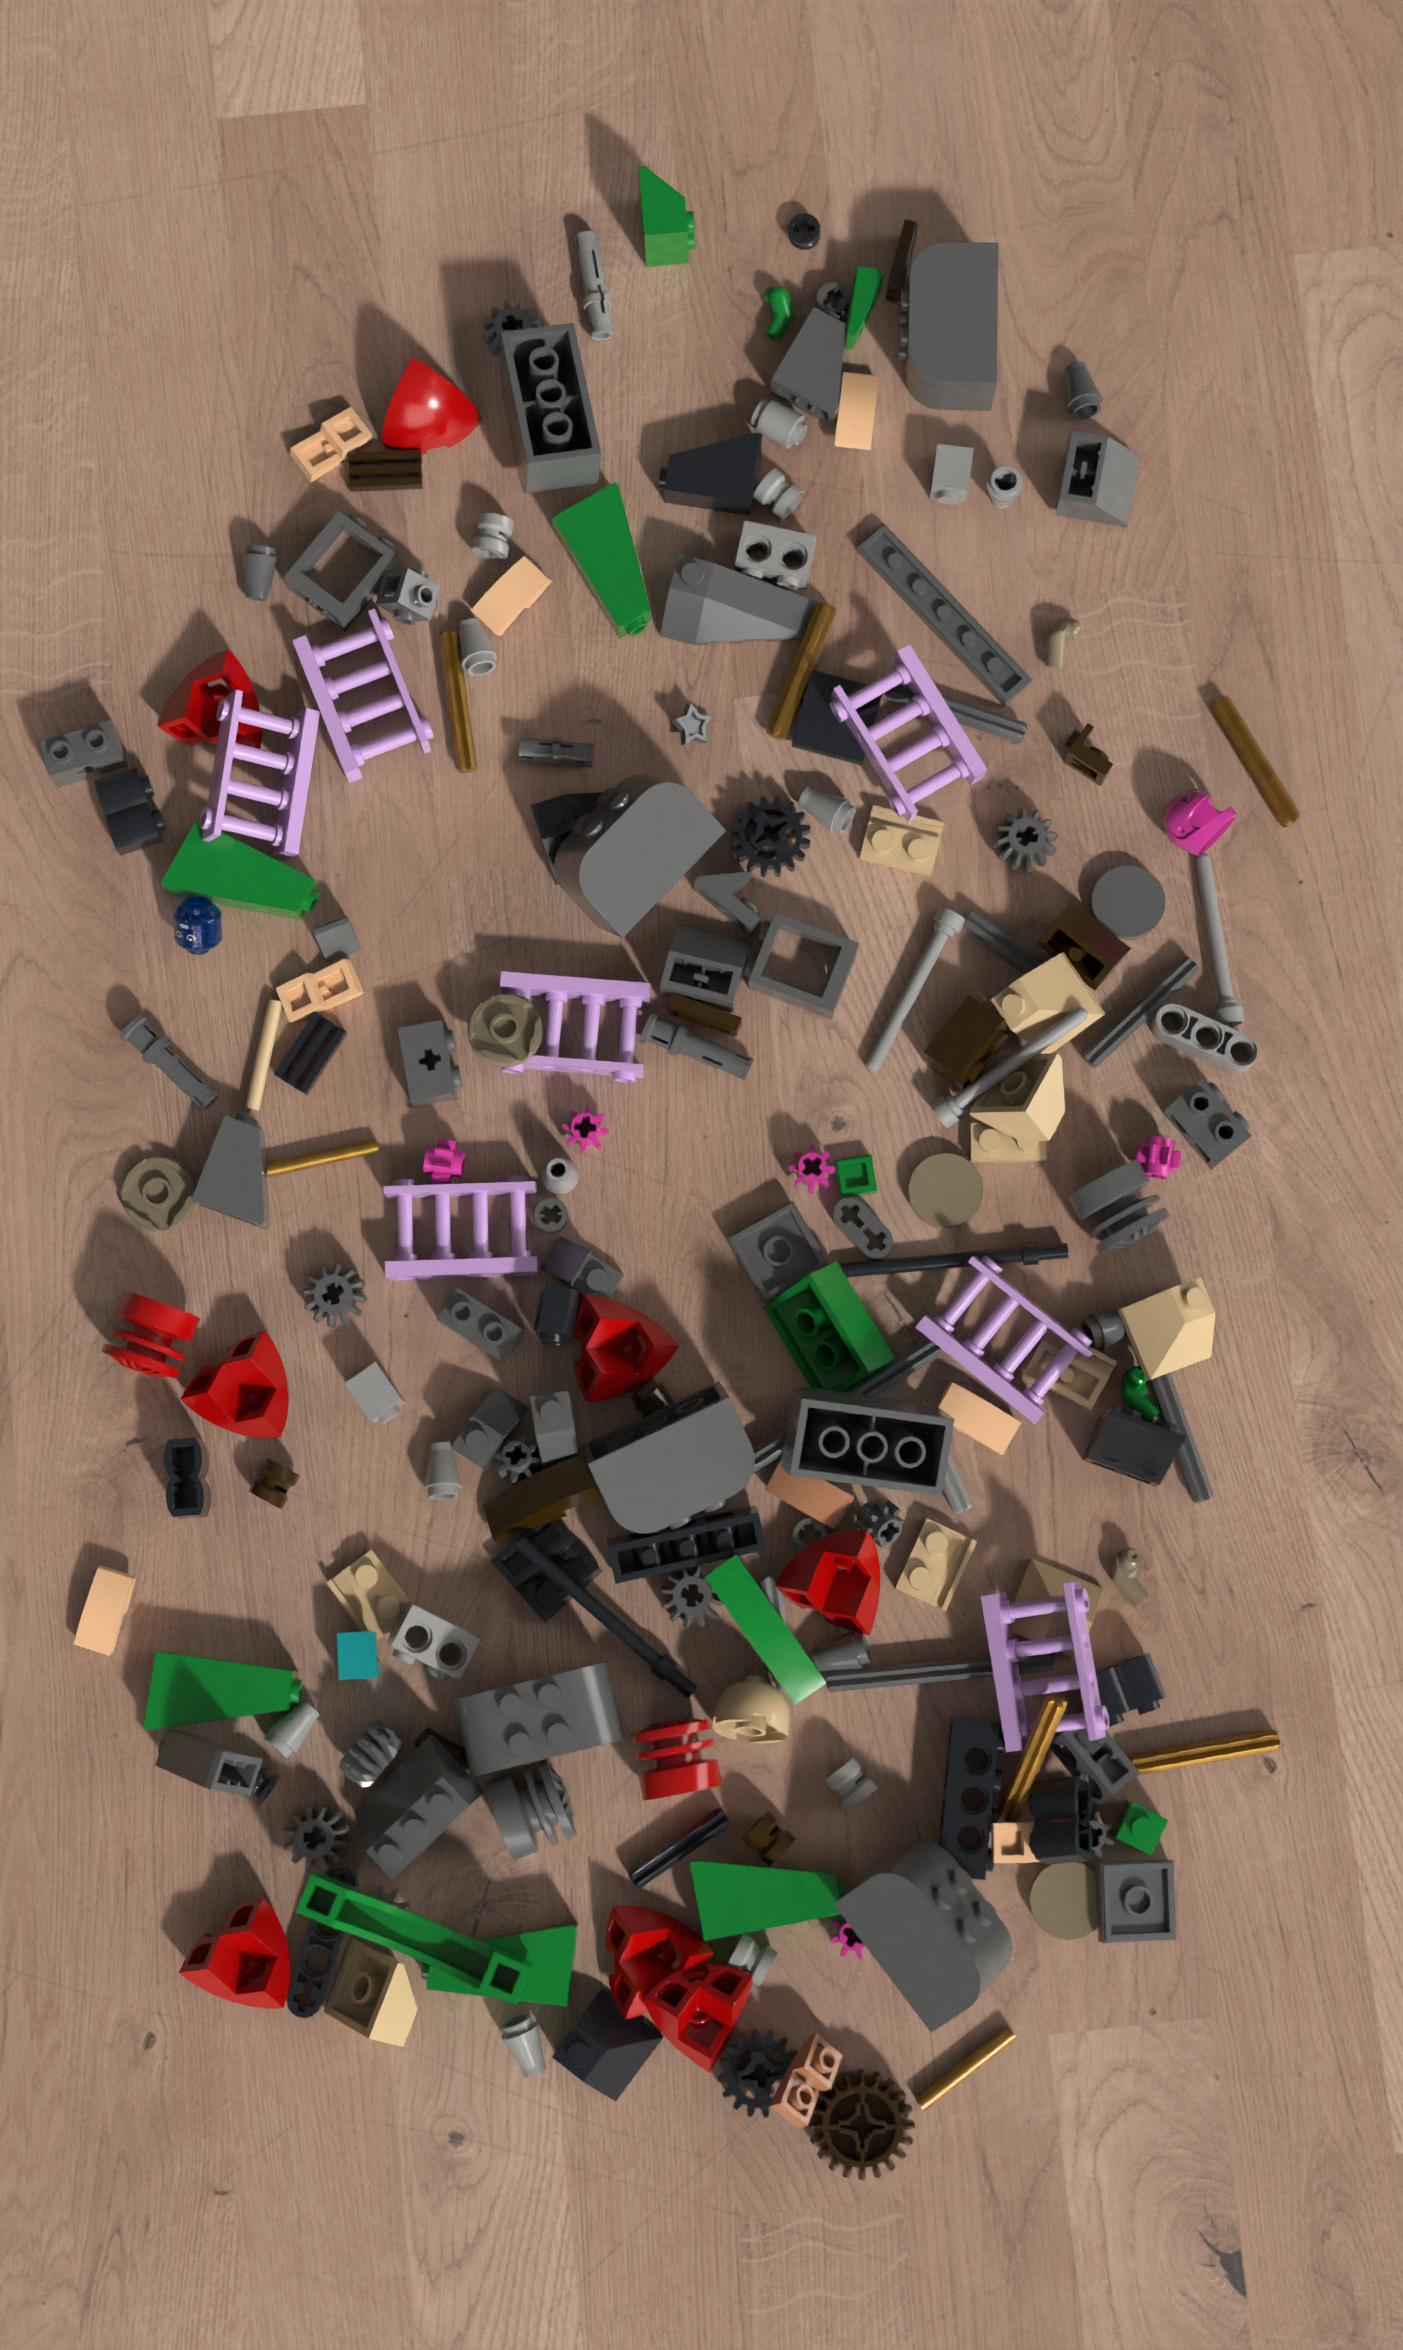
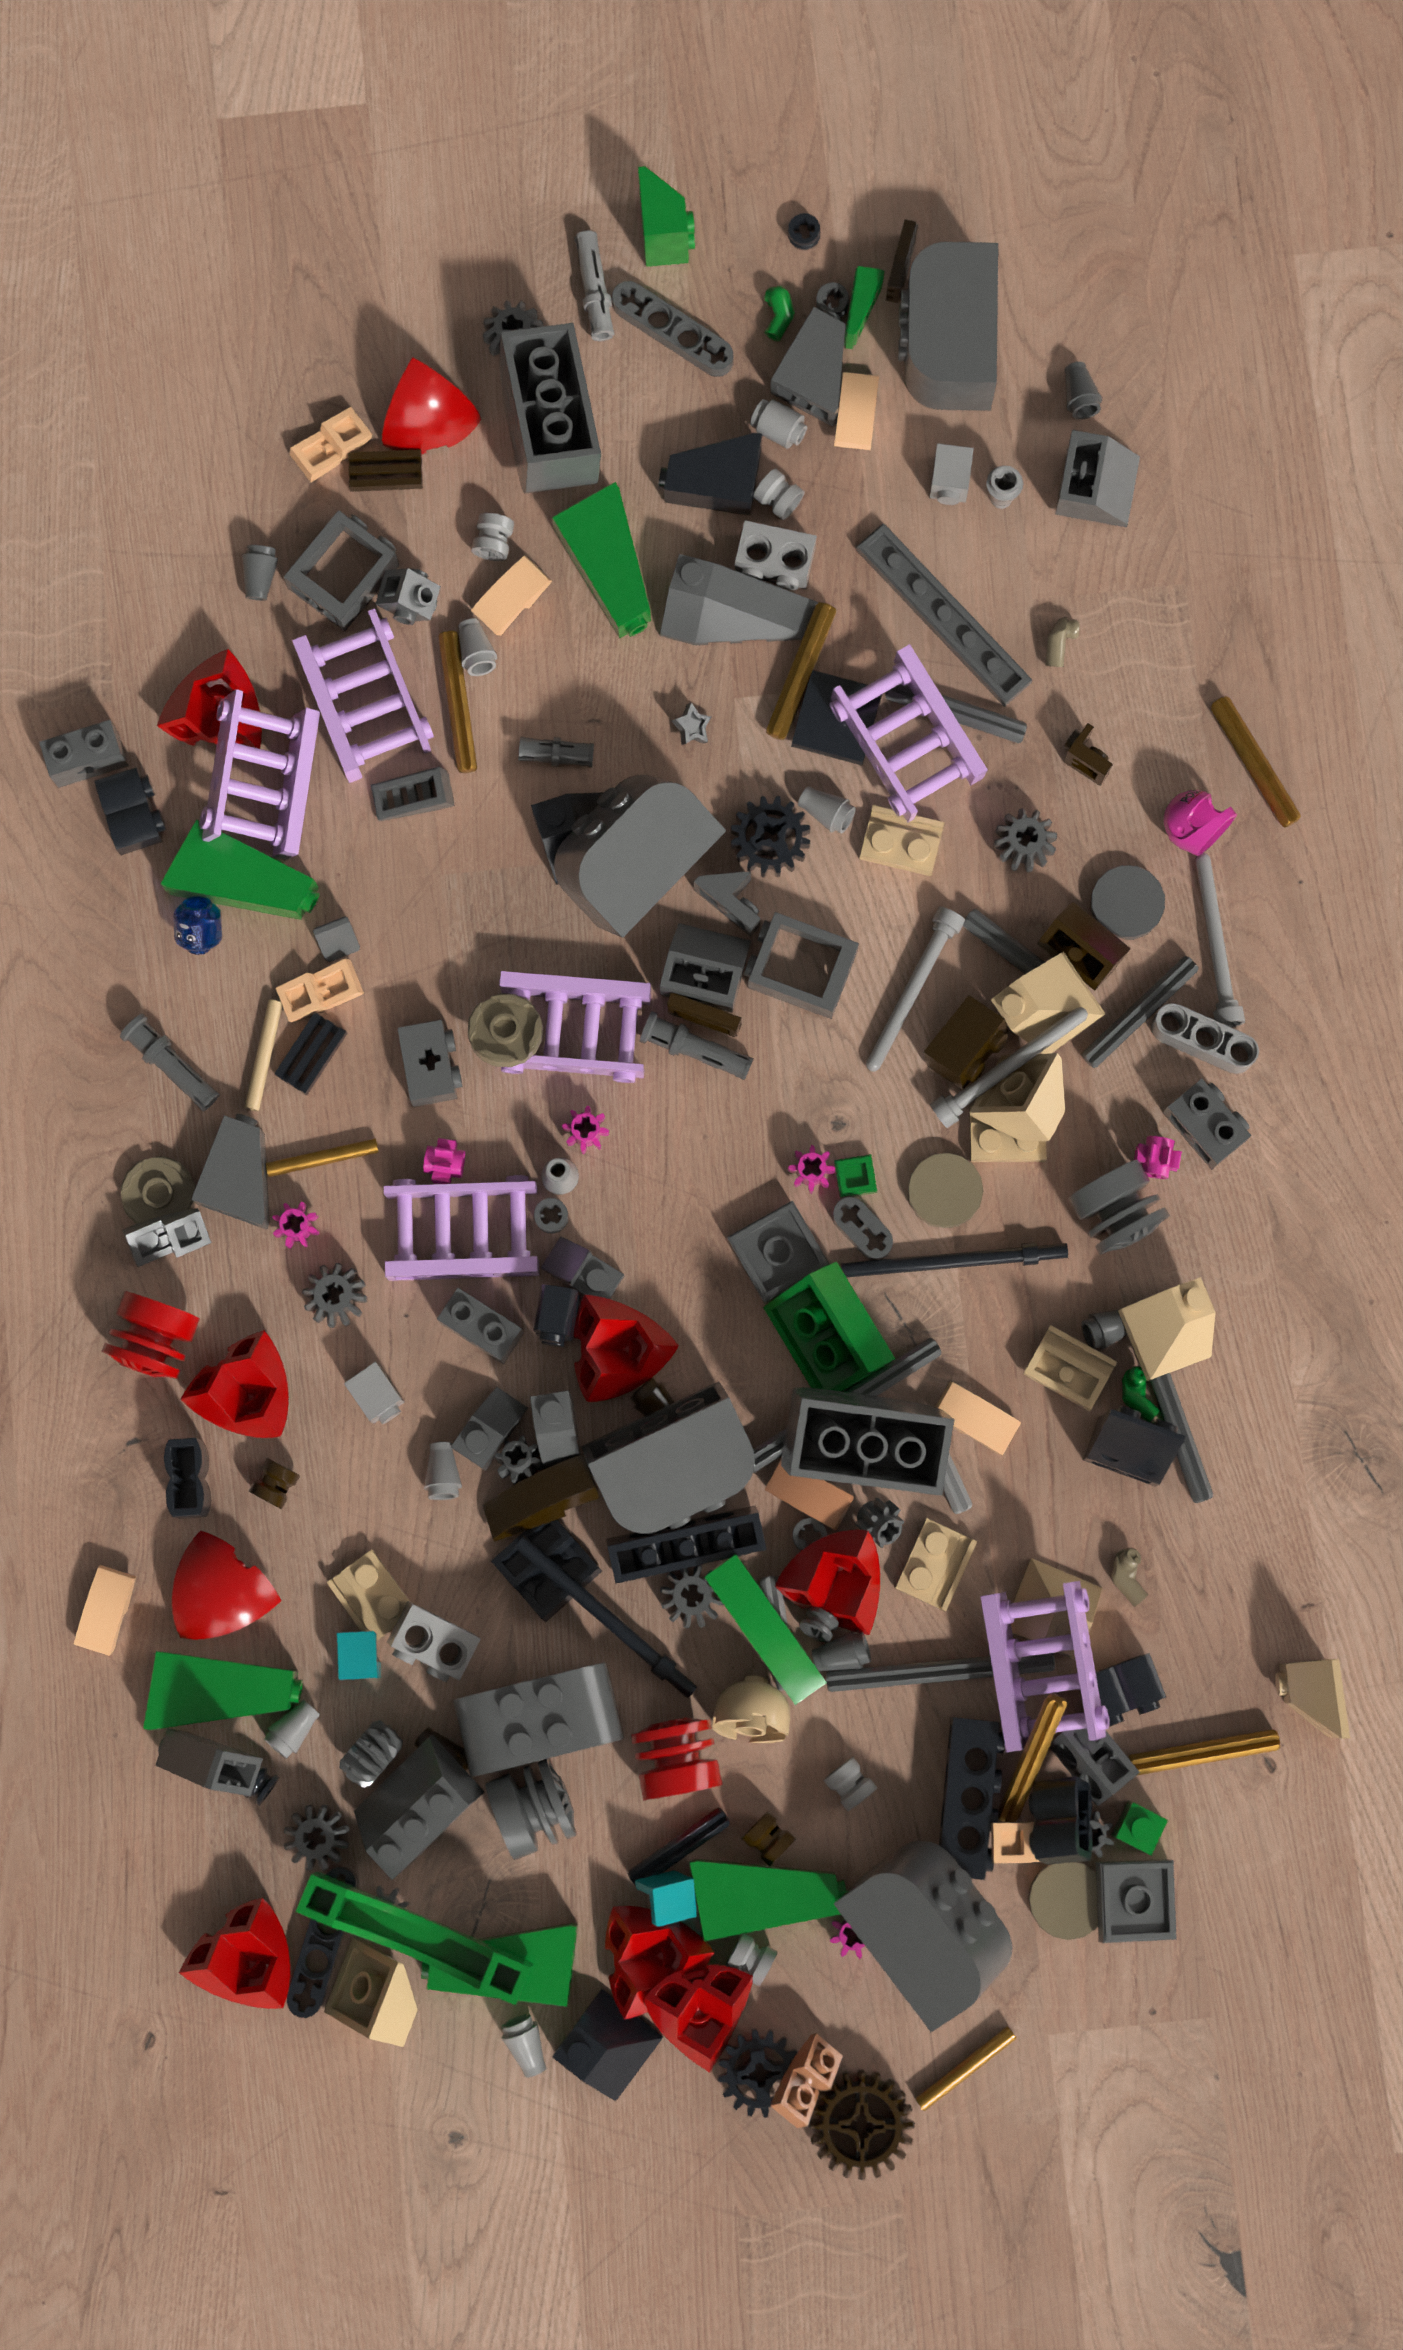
(166, 1234): none -> slope
(217, 1591): none -> red brick
(285, 1223): none -> dark pink gear
(430, 803): none -> dark grey slope
(670, 1897): none -> teal panel
(673, 328): none -> dark grey beam
(819, 1624): none -> dark grey bush
(1000, 1375): lavender fence -> none
(1316, 1694): none -> tan slope

